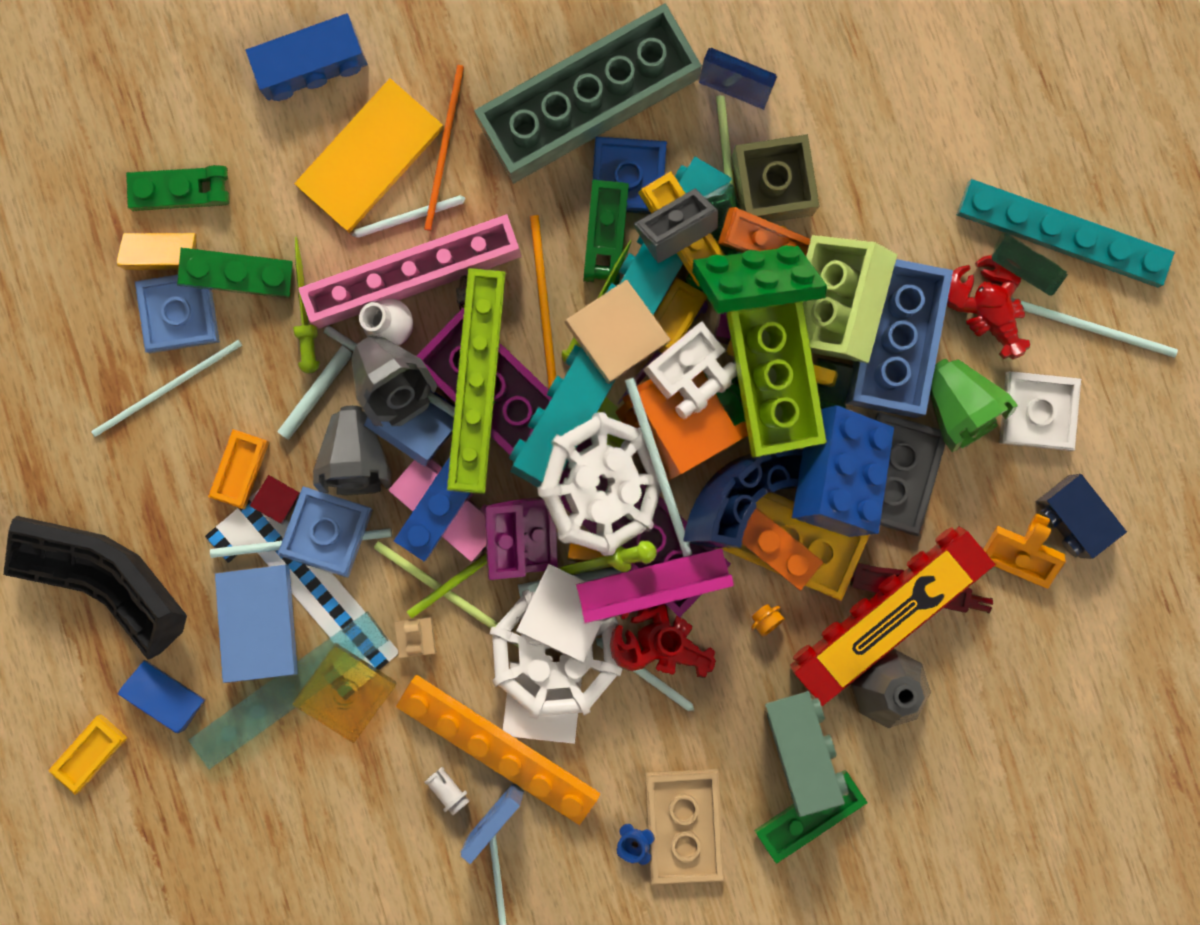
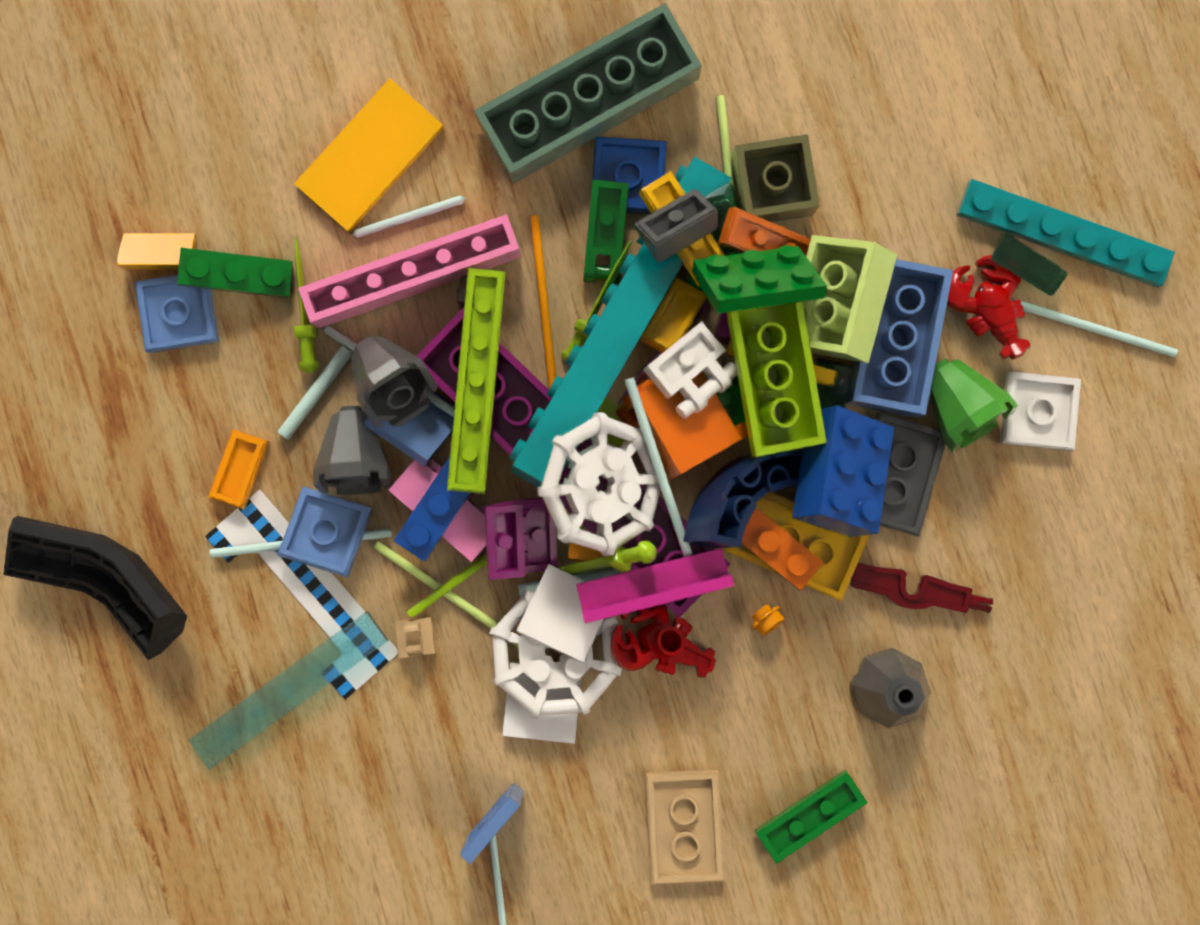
(87, 754): yellow tile -> none
(161, 697): blue slope -> none
(166, 388): light aqua piece -> none
(176, 188): green plate -> none
(256, 624): medium blue tile -> none
(275, 499): dark red tile -> none
(307, 58): blue brick -> none
(344, 693): clear yellow tile -> none
(387, 320): white piece -> none
(444, 147): orange piece -> none
(447, 791): white pin -> none
(498, 750): light orange plate -> none
(617, 331): tan tile -> none
(635, 854): blue plate -> none
(661, 686): light aqua axle -> none
(737, 78): clear blue tile -> none
(806, 753): sand green brick -> none
(891, 614): brick -> none
(1026, 555): light orange plate -> none
(1080, 517): dark blue brick -> none

